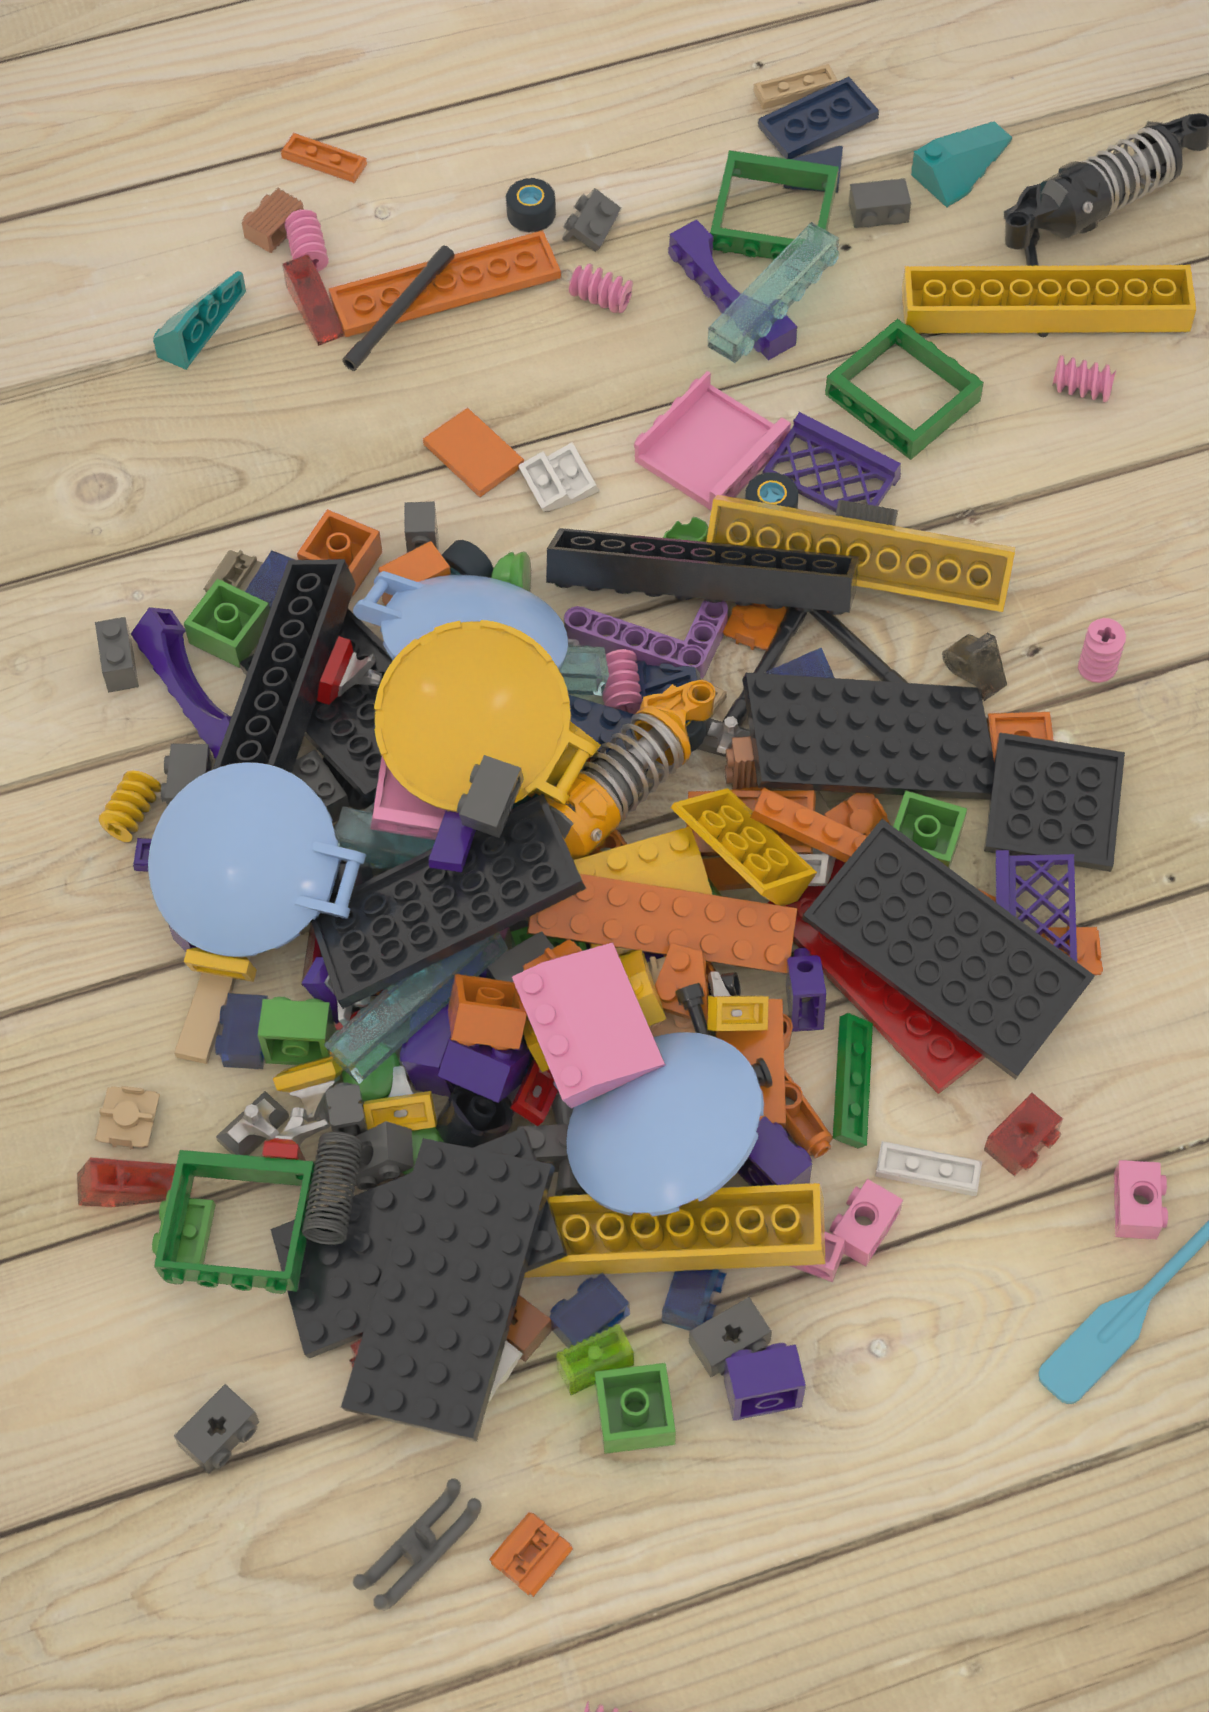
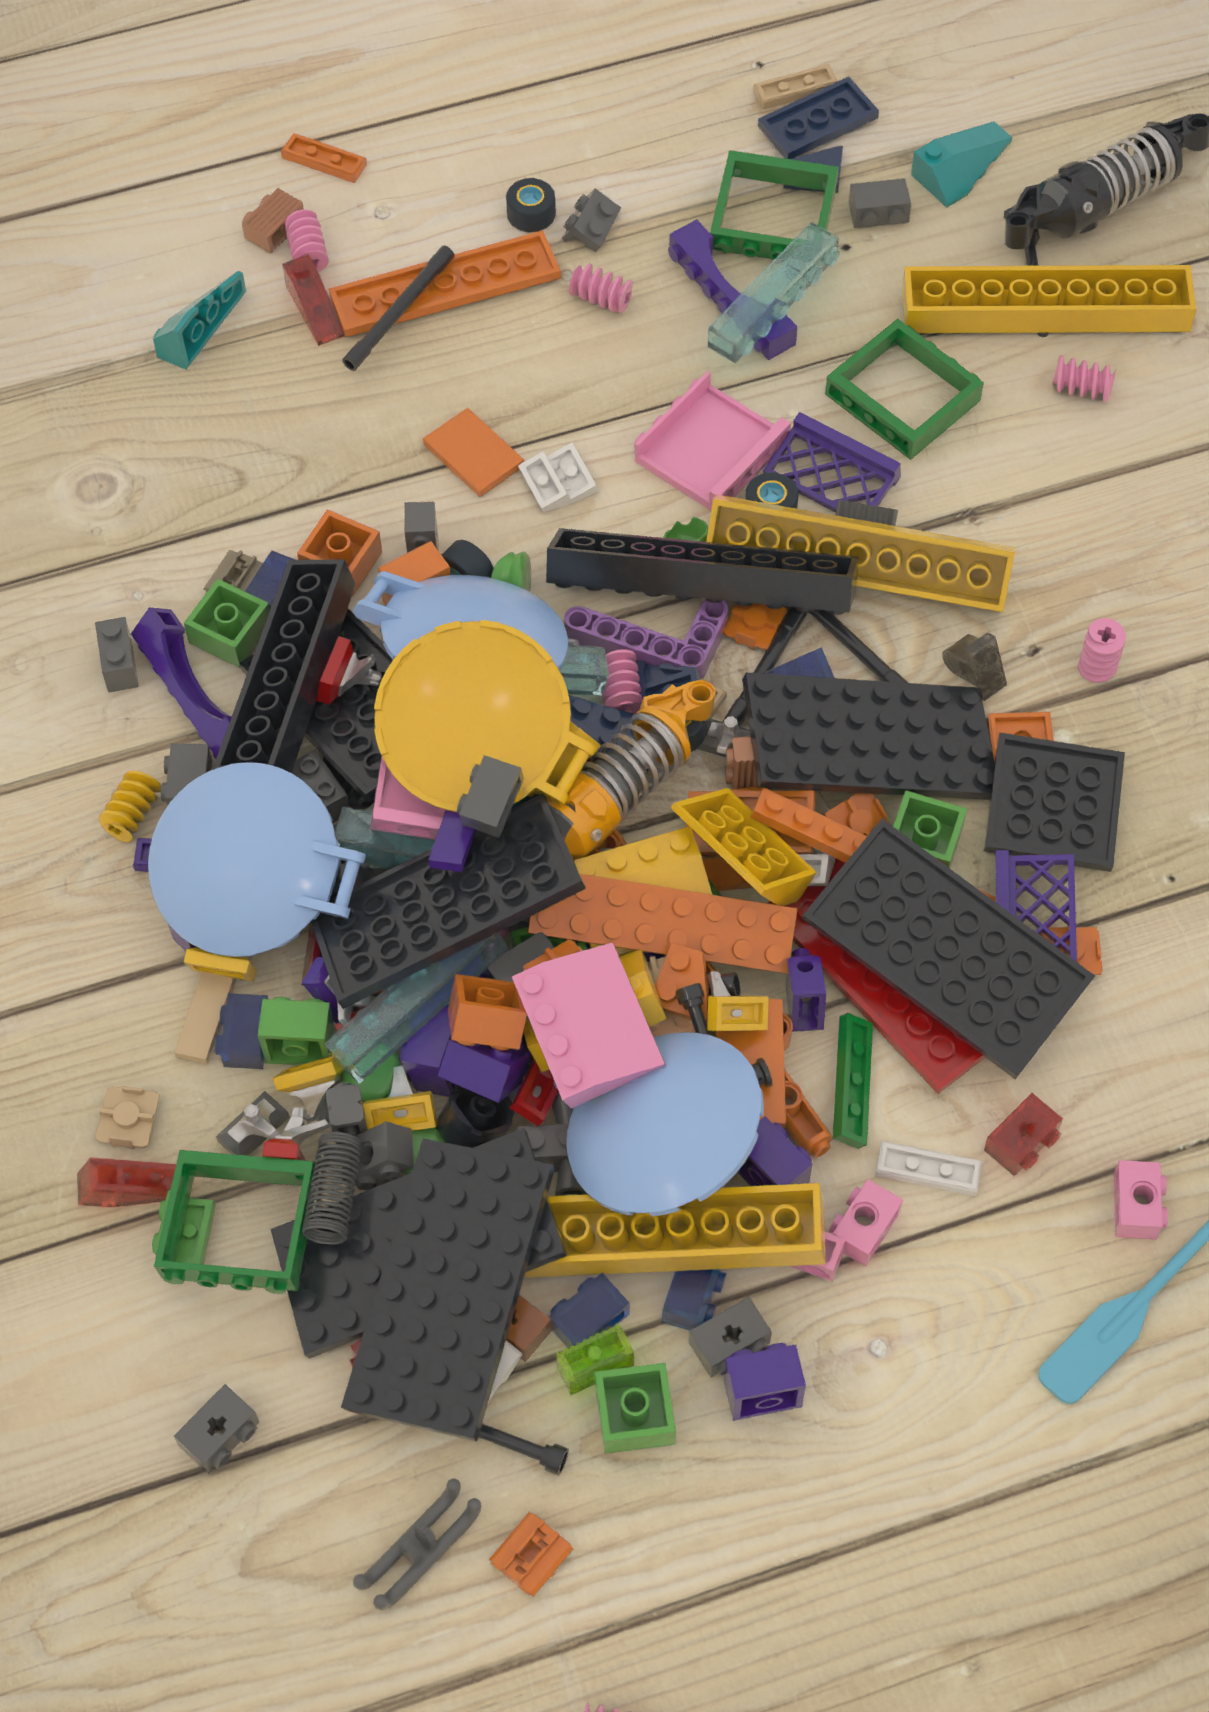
(550, 1457): none -> black piece

